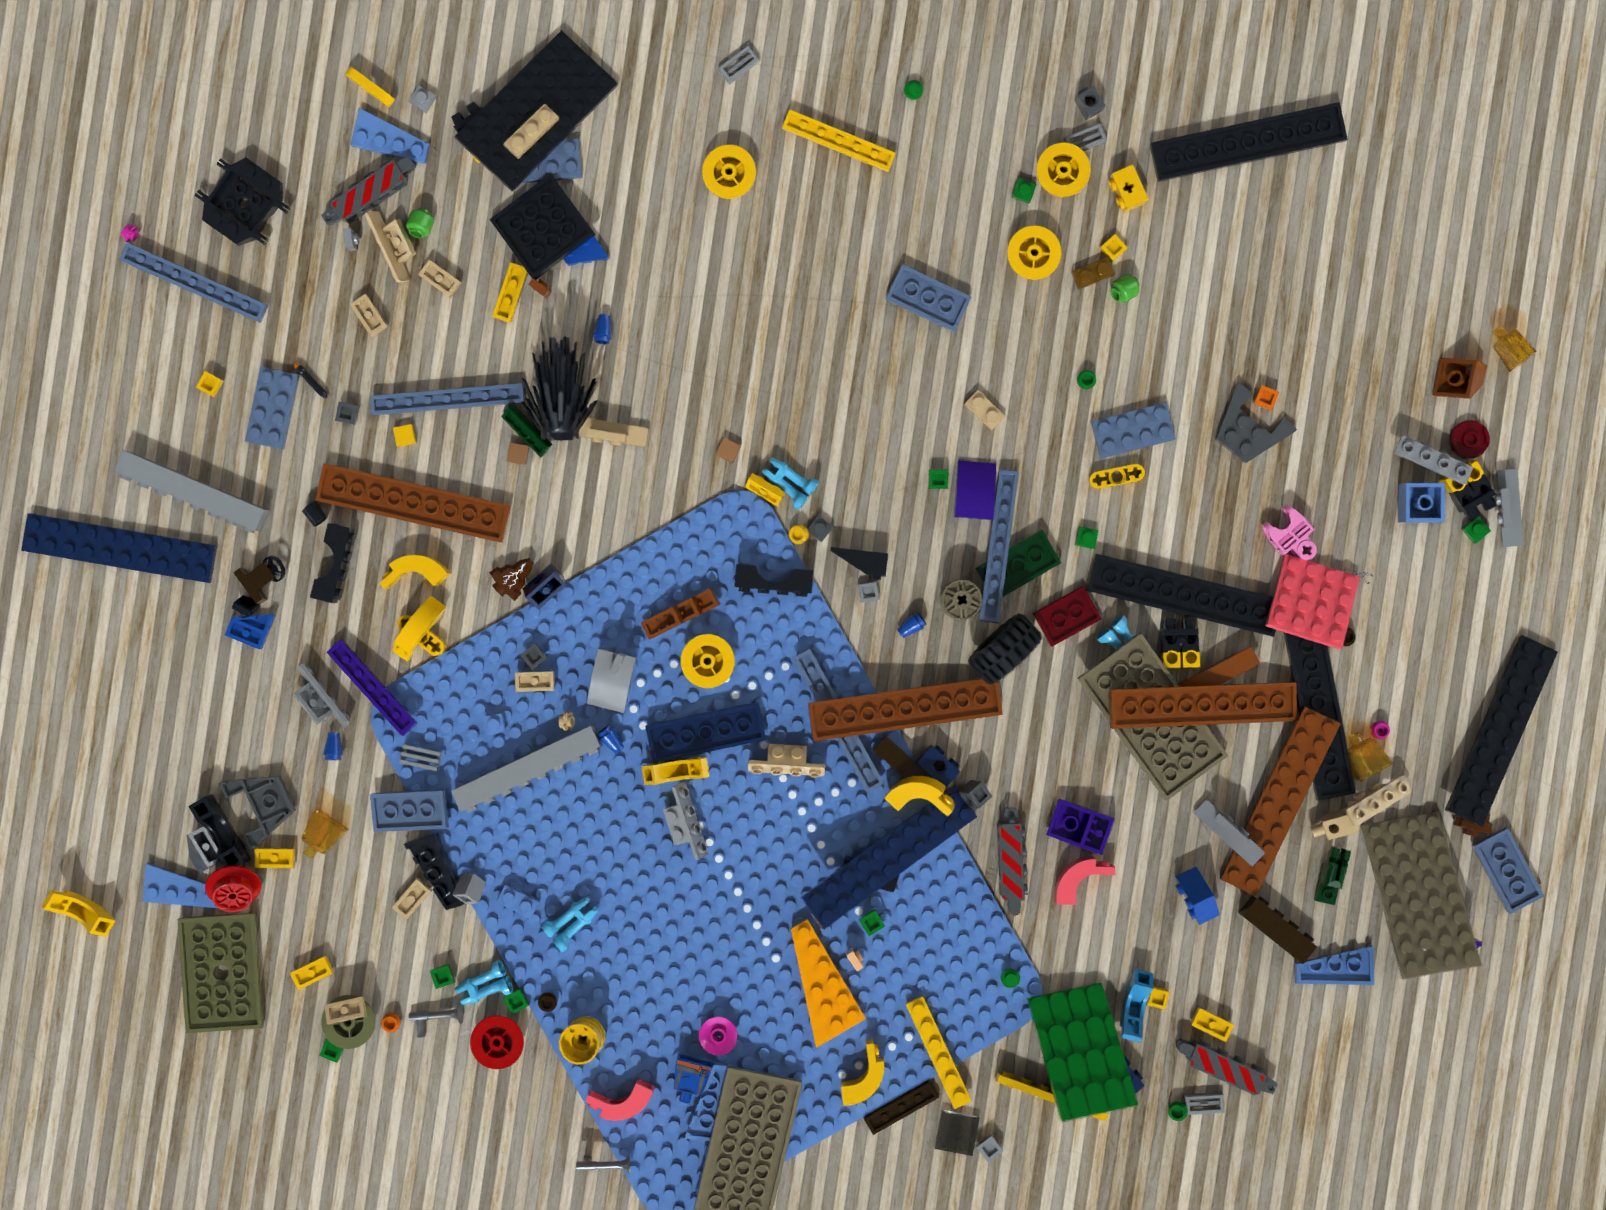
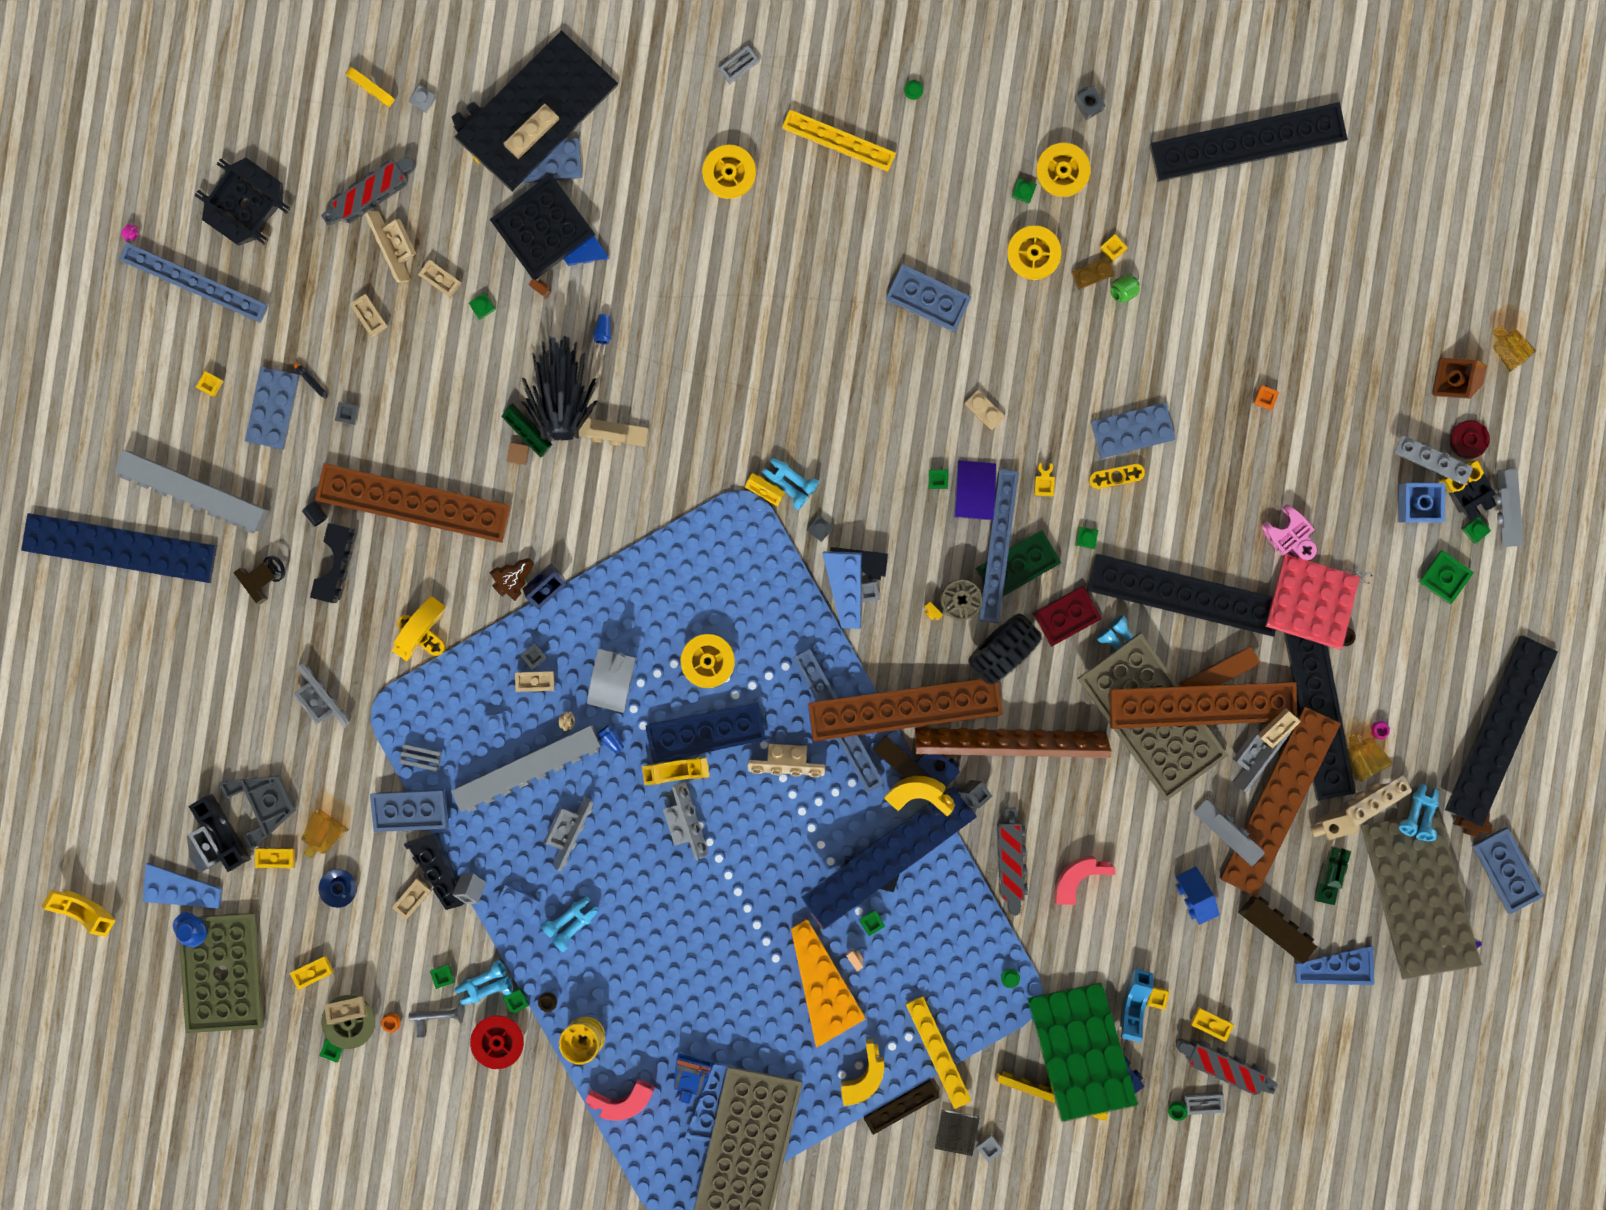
(189, 929): none -> blue hat
(233, 888): red piece -> none
(245, 606): black plate -> none
(251, 629): blue wing -> none
(329, 892): none -> dark blue dish
(333, 747): blue cone -> none
(351, 239): light grey plate -> none
(372, 687): dark purple plate -> none
(384, 138): medium blue wing -> none
(404, 435): yellow tile -> none
(419, 223): bright green head -> none
(430, 568): yellow arch -> none
(447, 399): sand blue plate -> none
(482, 306): none -> green plate
(510, 293): yellow plate -> none
(565, 831): none -> light grey bracket
(588, 1164): flat silver piece -> none
(680, 613): dark orange slope -> none
(714, 1044): dark pink dish -> none
(728, 450): medium nougat tile -> none
(749, 577): black arch -> none
(798, 534): yellow tile -> none
(845, 579): none -> medium blue wing
(912, 625): blue cone -> none
(932, 612): none -> yellow plate
(1012, 742): none -> dark orange plate
(1044, 484): none -> yellow plate
(1081, 826): dark purple slope -> none
(1086, 379): green plate -> none
(1101, 133): light grey tile -> none
(1127, 178): yellow brick -> none
(1180, 646): black hips -> none
(1244, 435): dark grey wing -> none
(1254, 757): none -> light grey bracket
(1279, 728): none -> tan plate
(1430, 804): none -> medium azure piece
(1445, 577): none -> green plate

